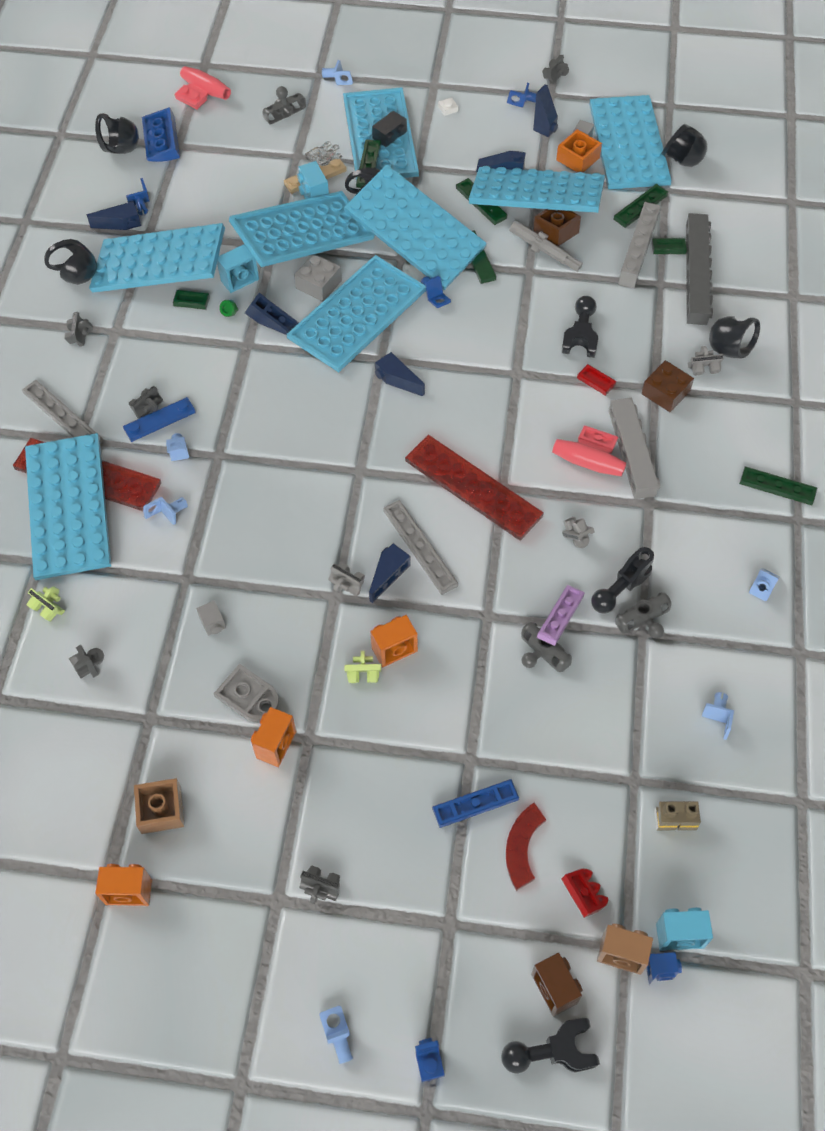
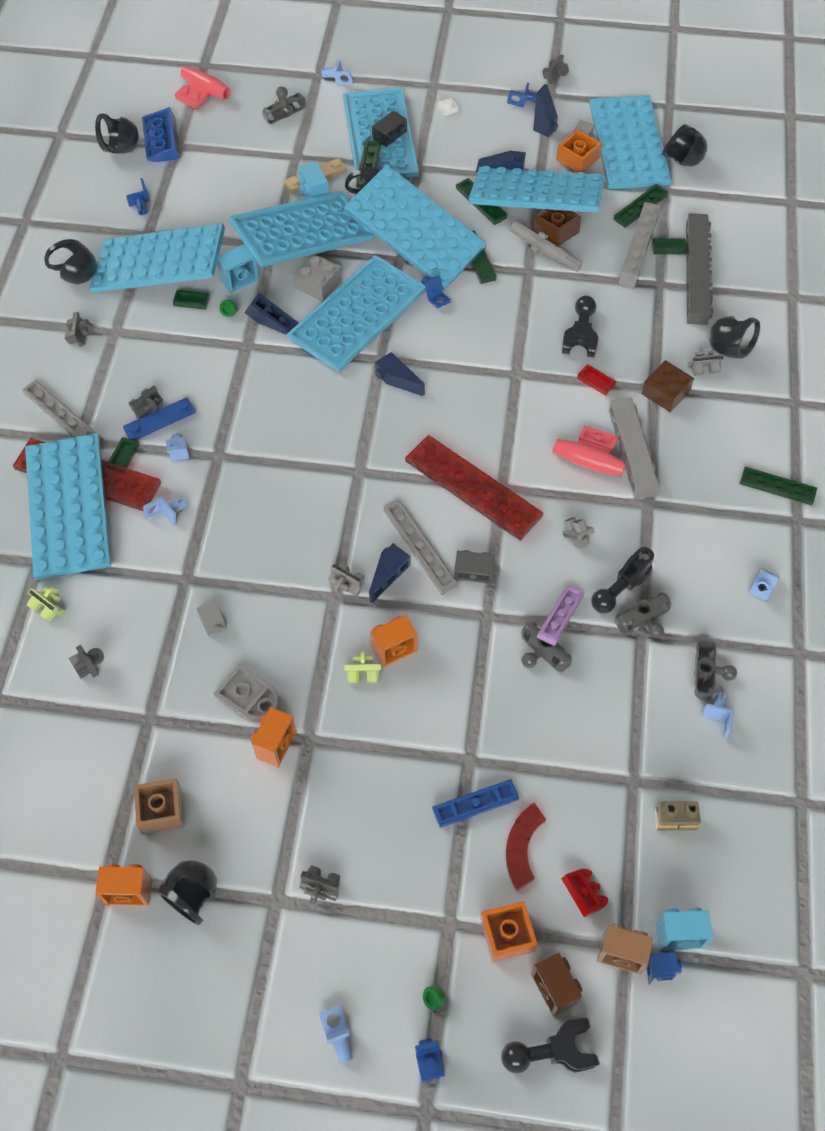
(115, 218): dark blue slope -> none
(124, 452): none -> dark green tile
(188, 888): none -> black piece
(323, 155): clear plate -> none
(434, 997): none -> green tile
(474, 566): none -> dark grey brick
(508, 931): none -> orange brick
(707, 680): none -> dark grey piece

